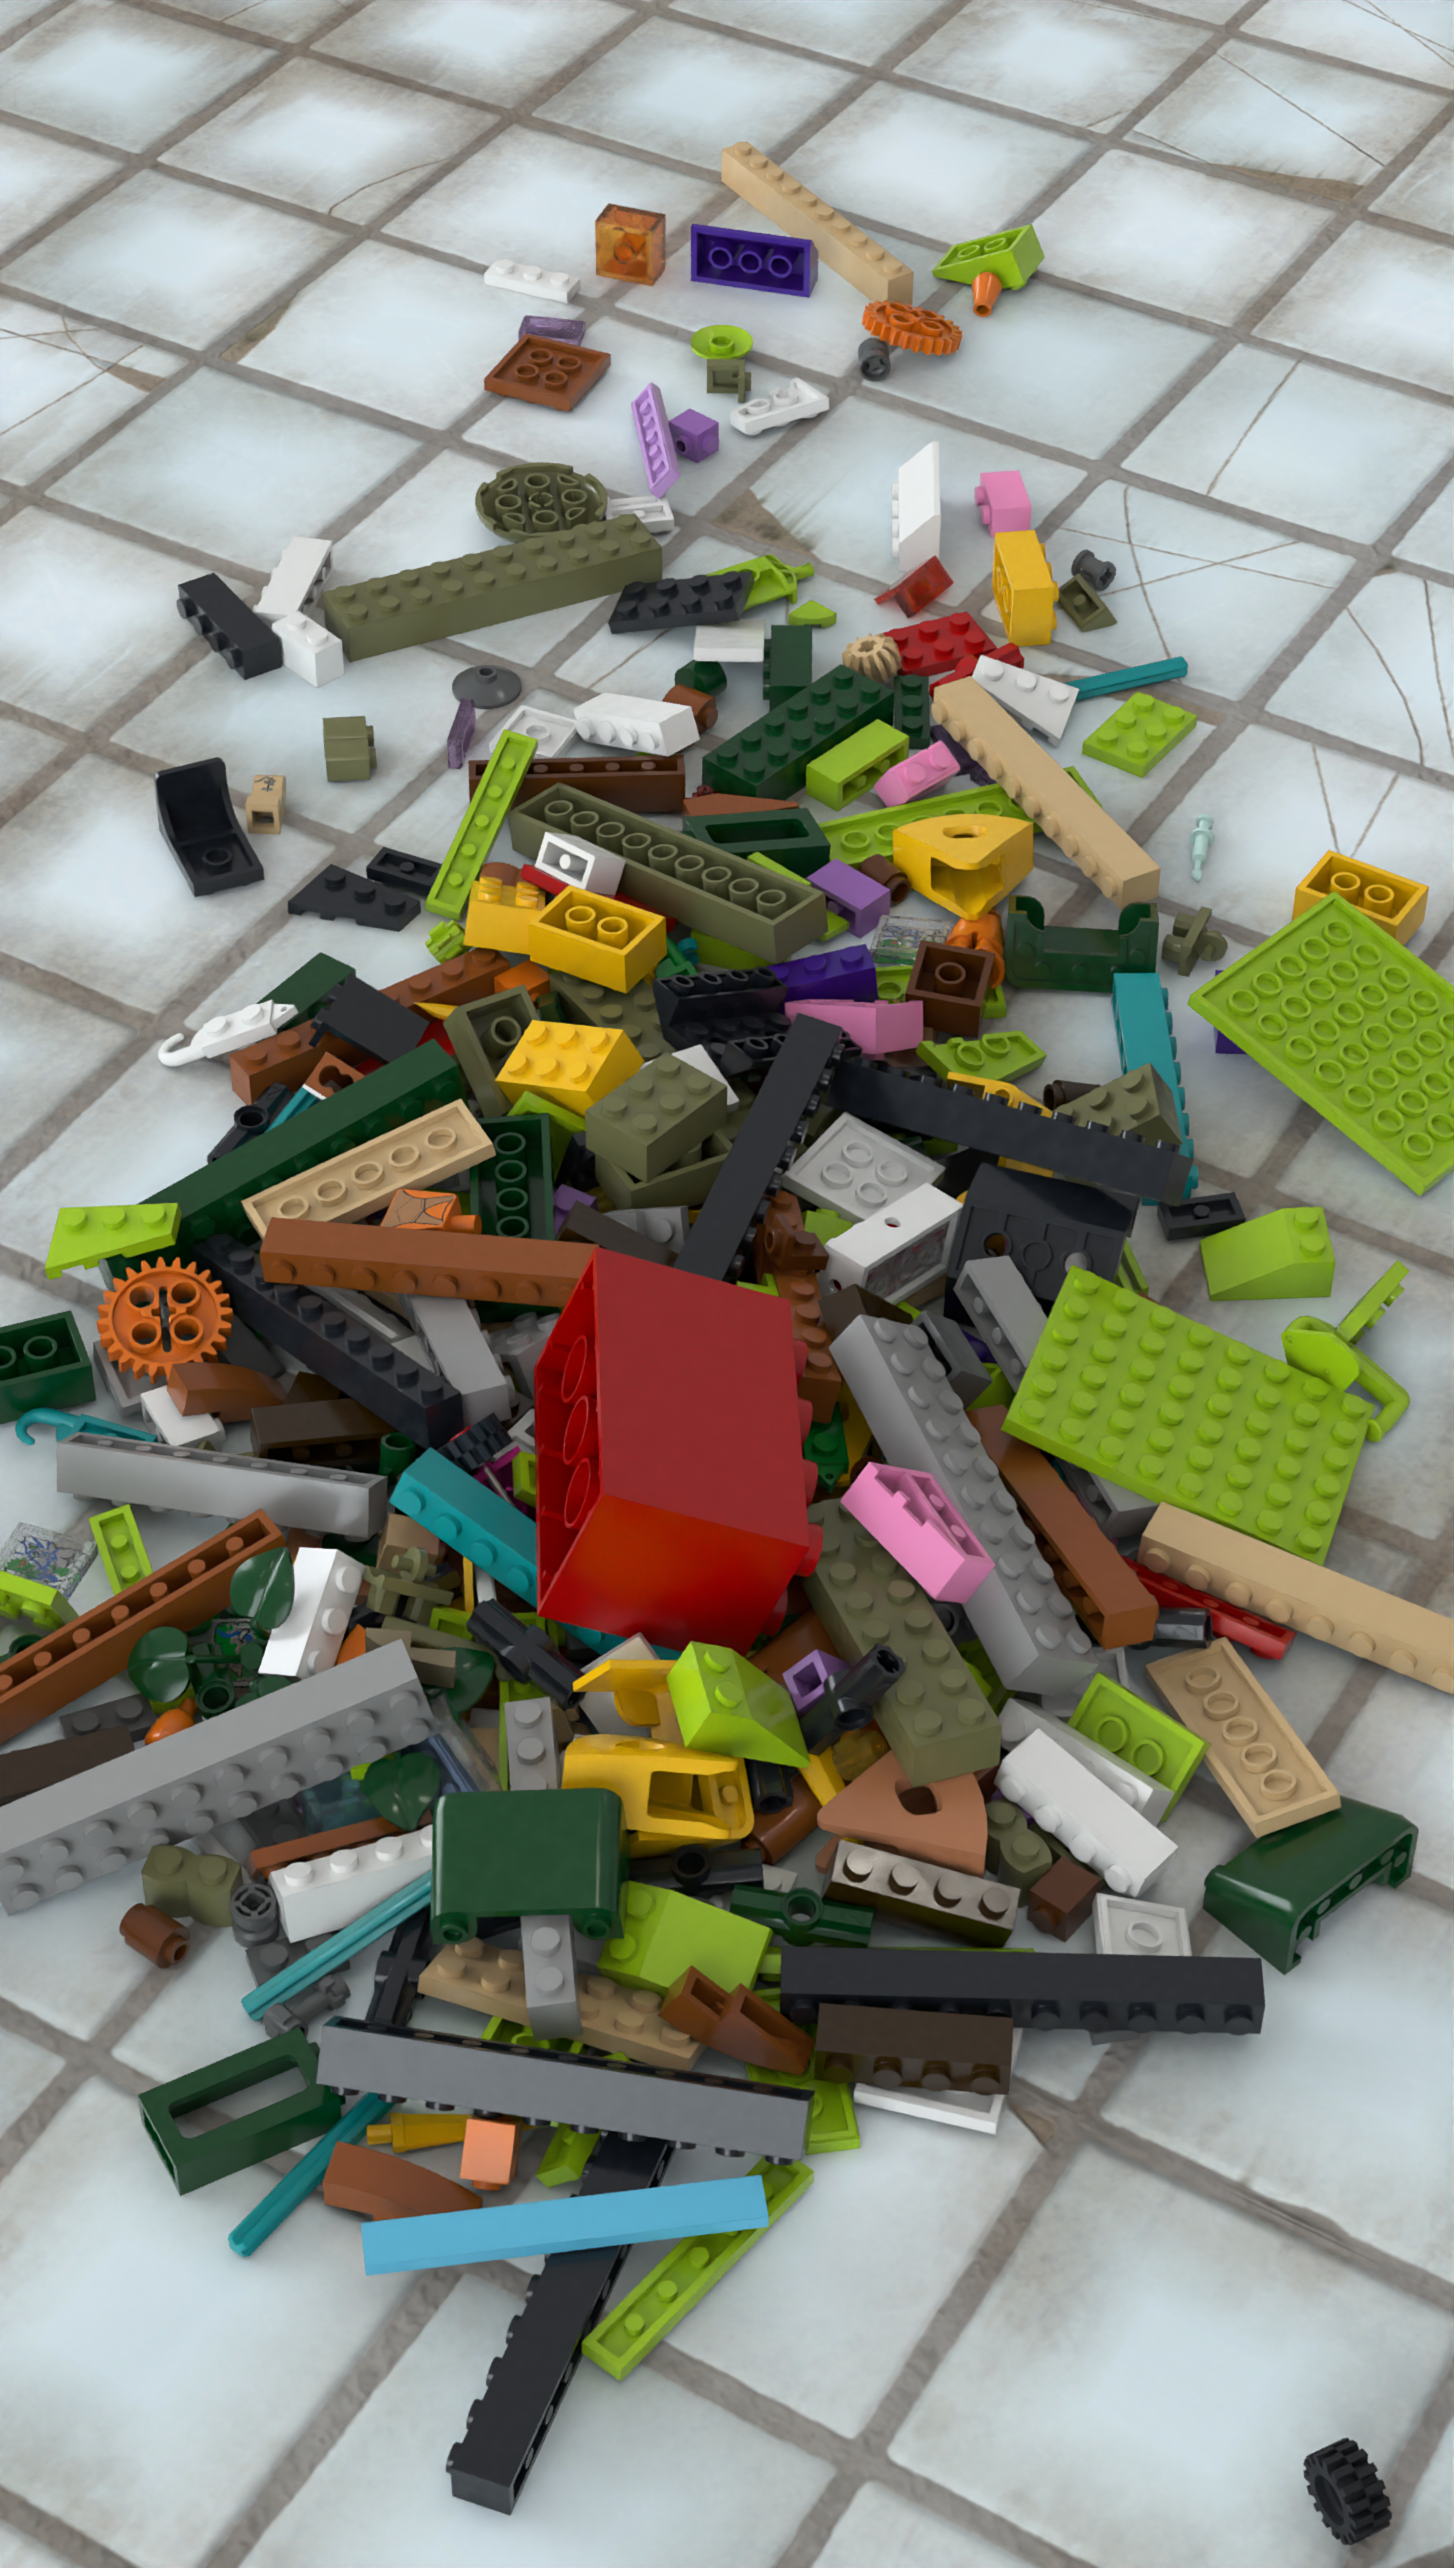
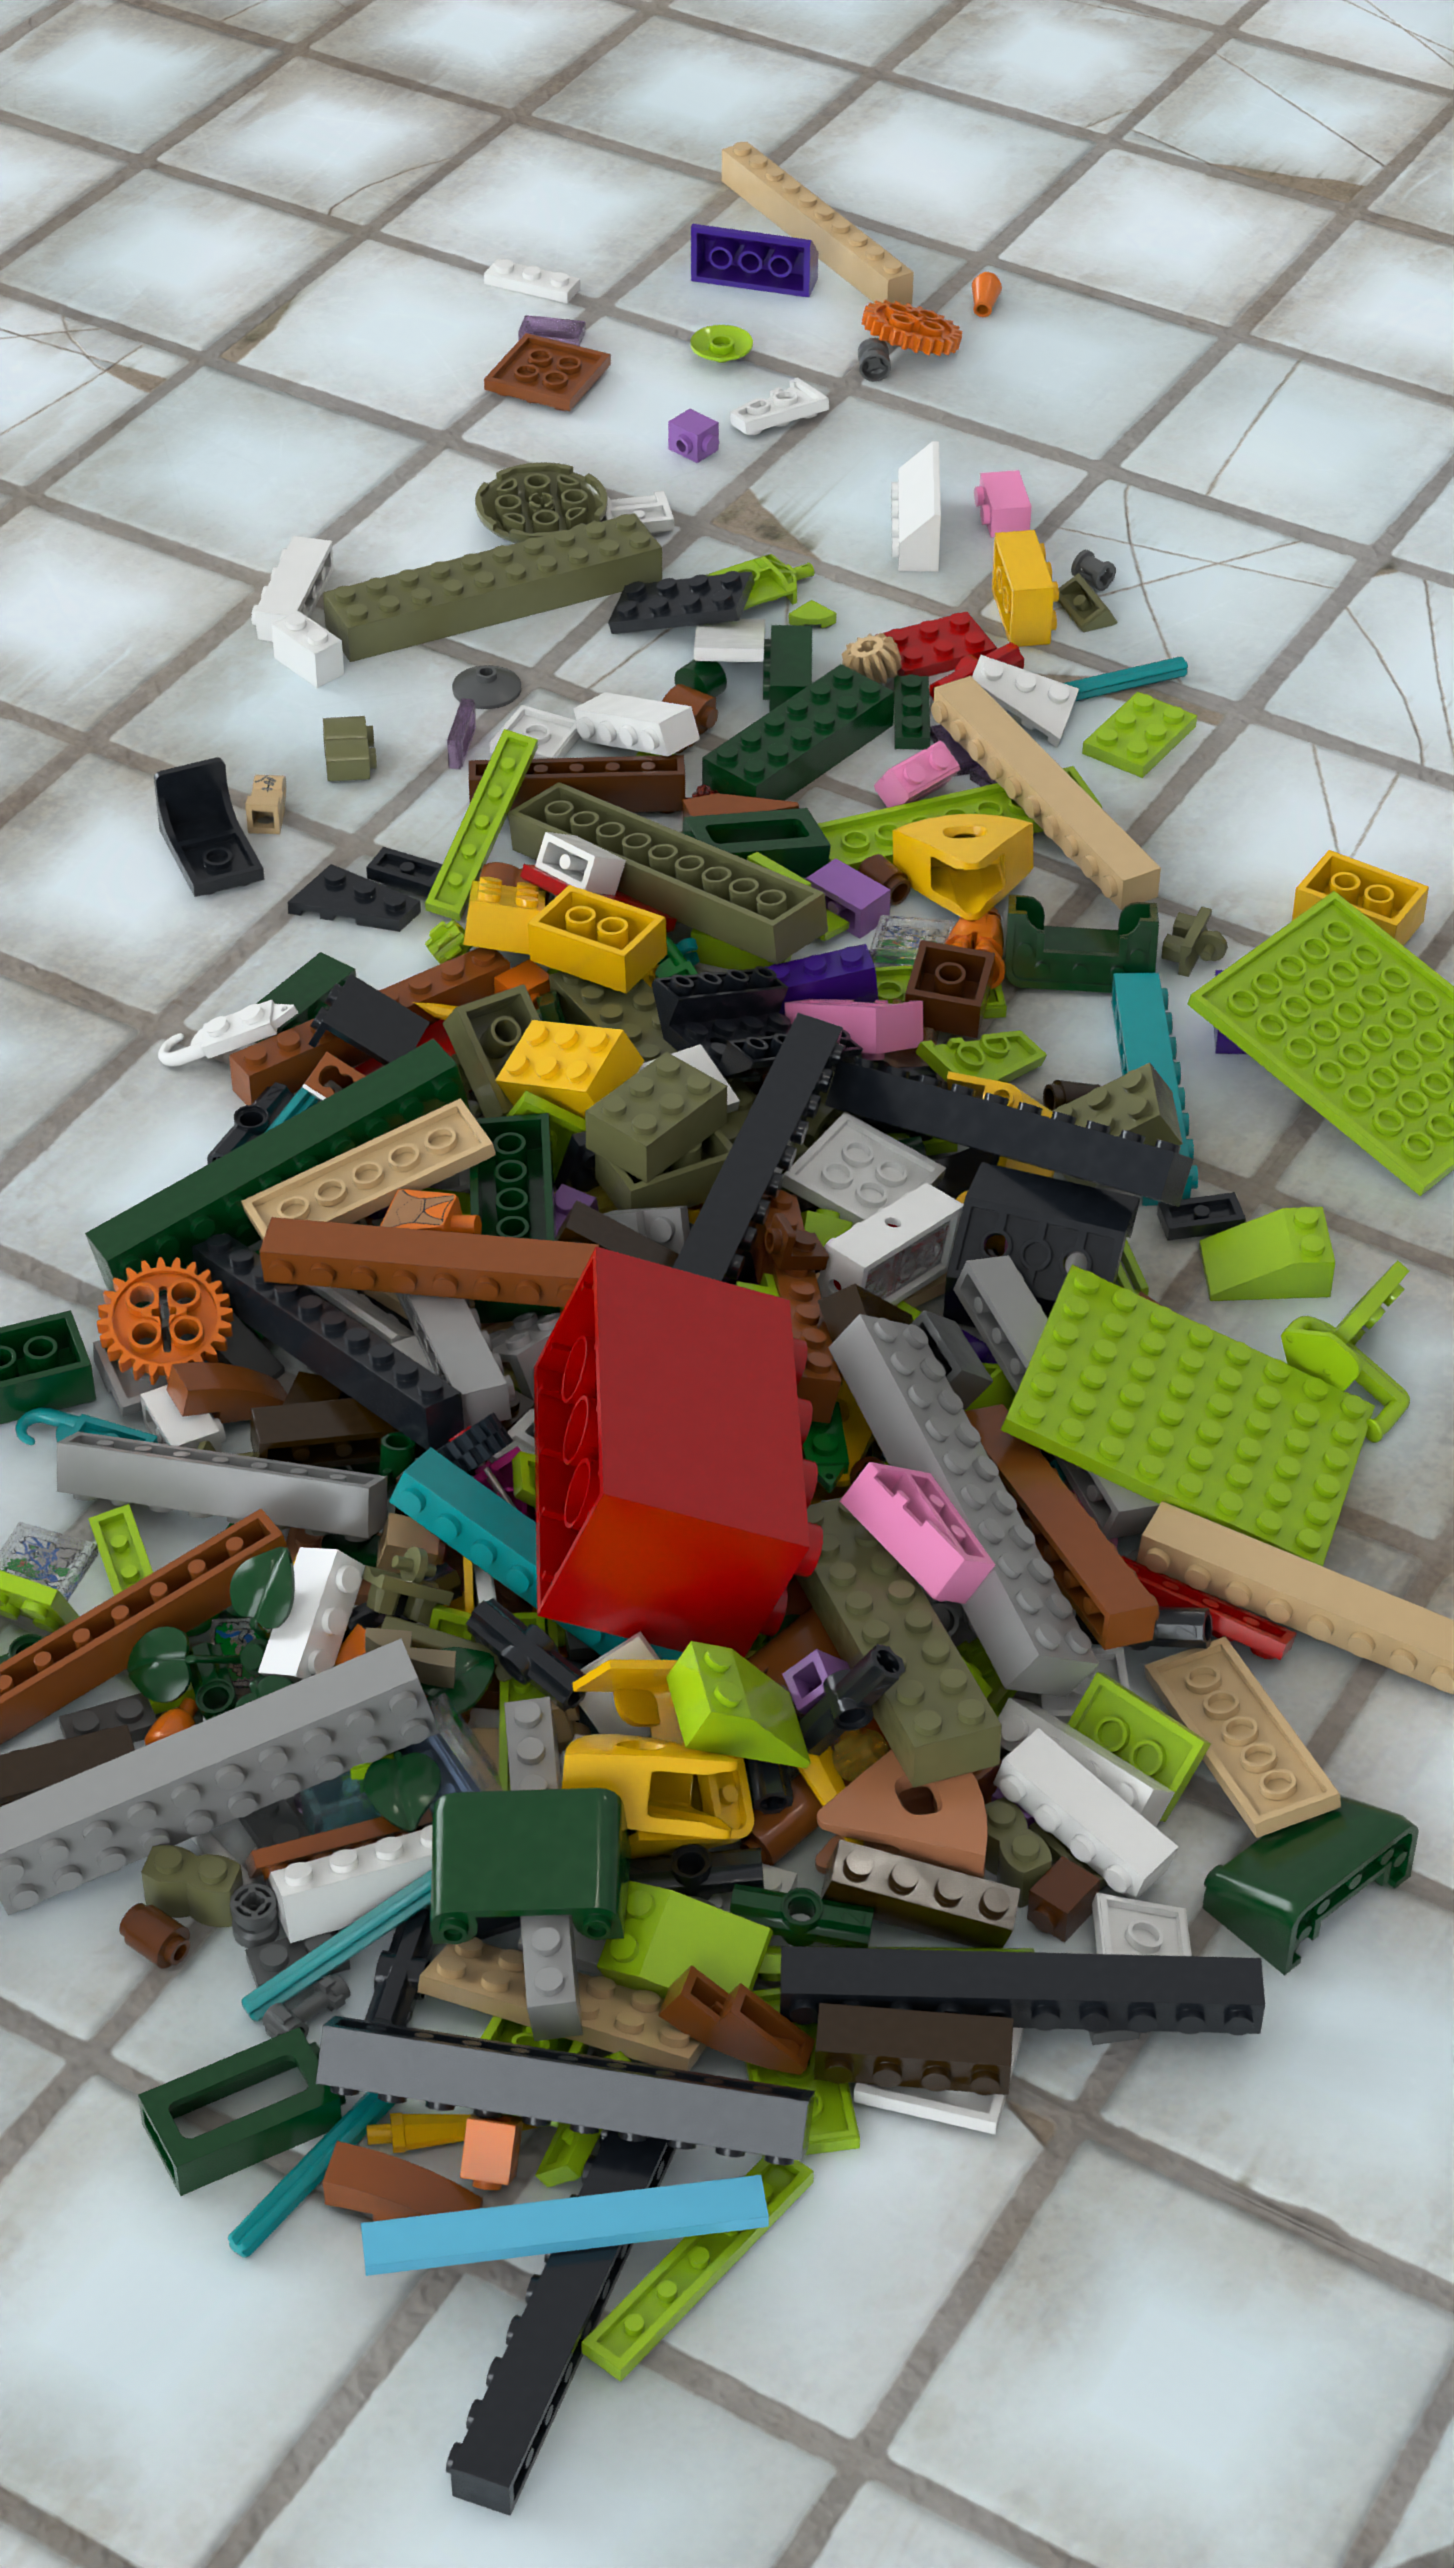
(100, 1232): lime wing -> none
(229, 626): black brick -> none
(630, 244): clear orange brick -> none
(655, 440): lavender tile -> none
(728, 377): olive bracket -> none
(855, 764): lime brick -> none
(918, 587): clear red panel -> none
(1007, 254): lime slope -> none
(1201, 839): light aqua piece -> none
(1347, 2491): black tyre -> none

